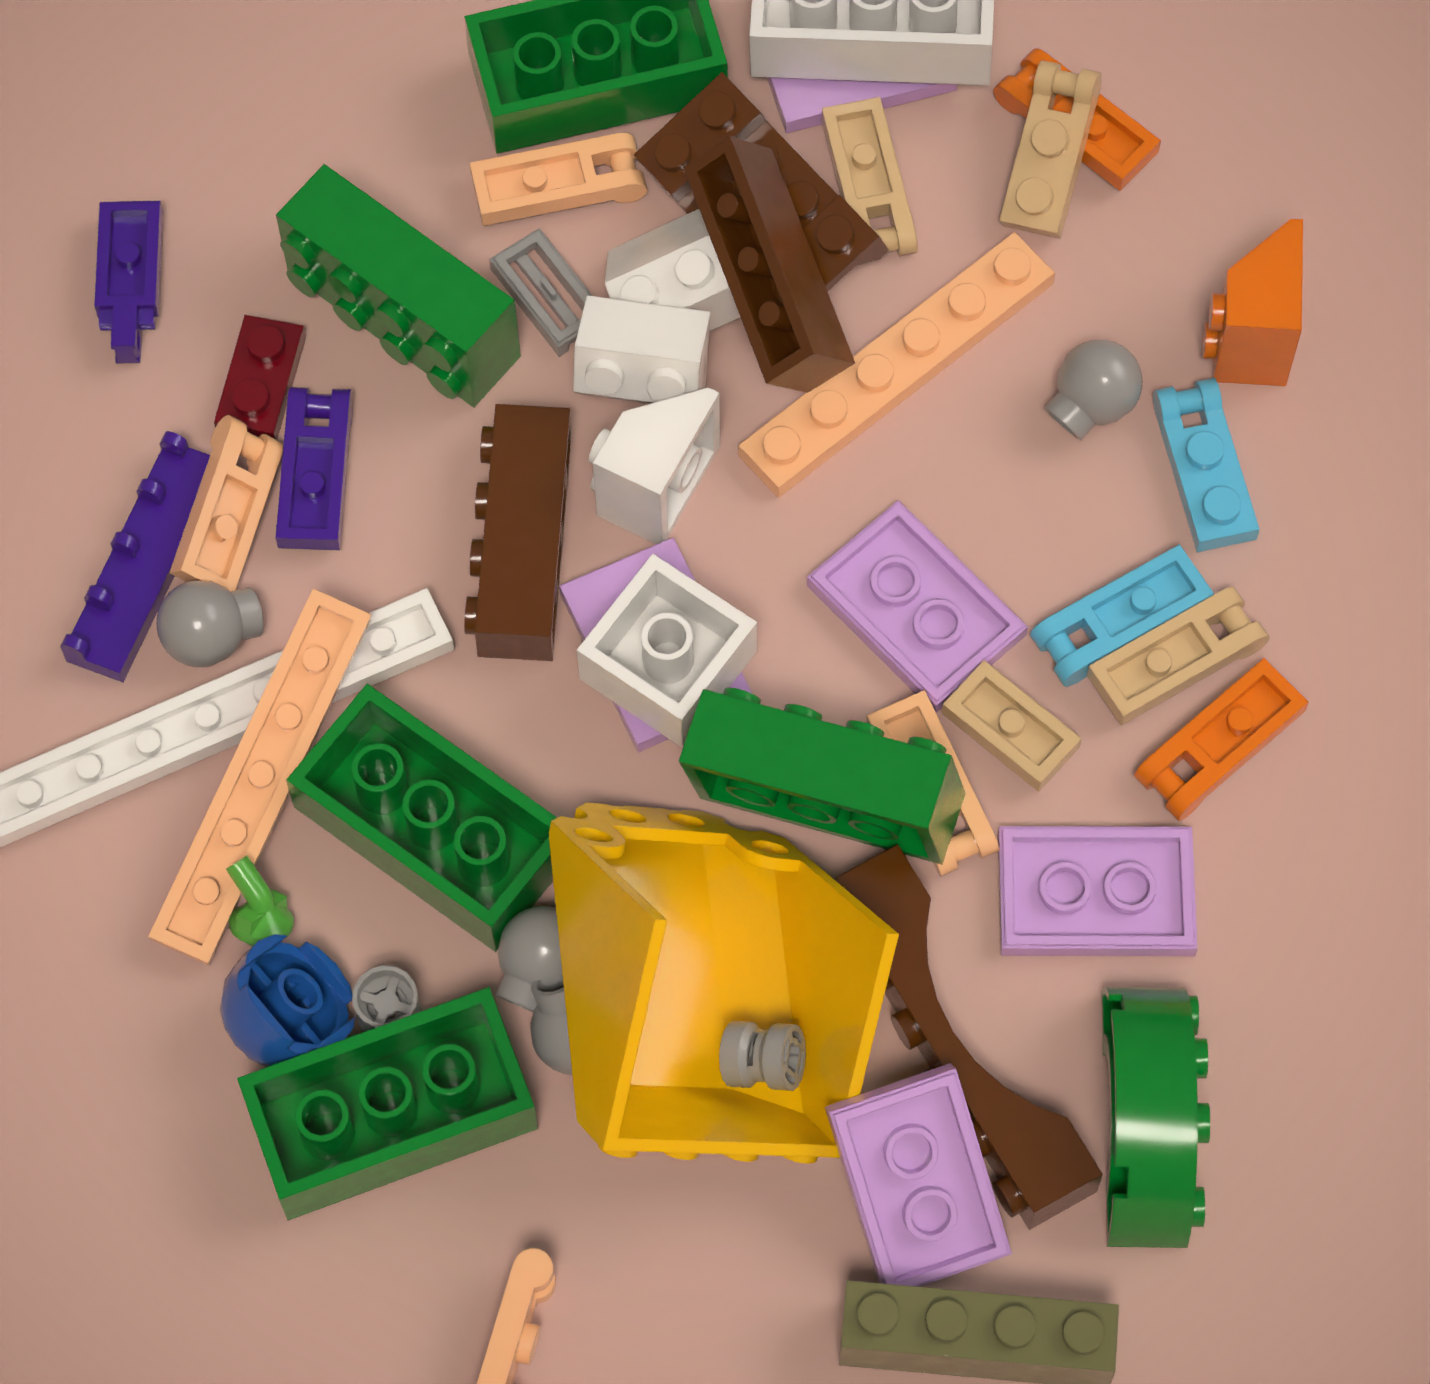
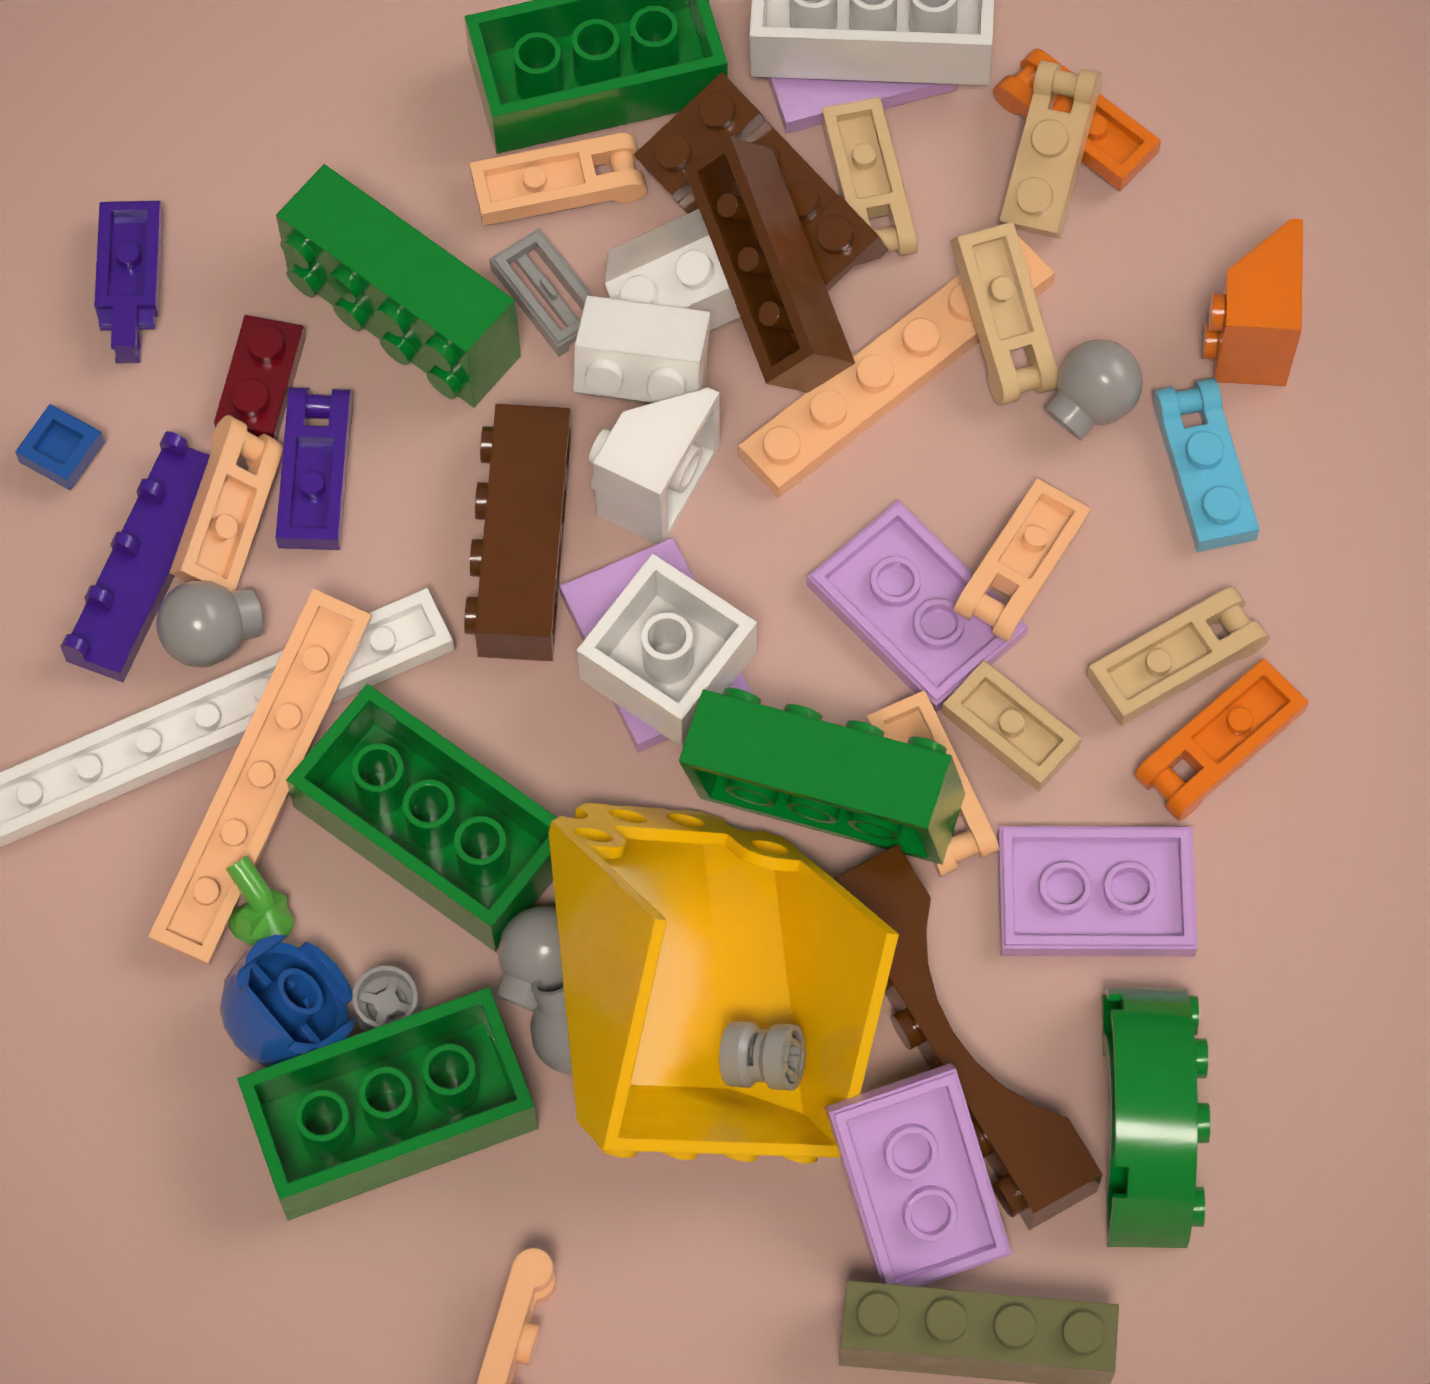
(60, 447): none -> blue plate
(1005, 311): none -> tan plate
(1023, 558): none -> light nougat plate
(1121, 612): medium azure plate -> none

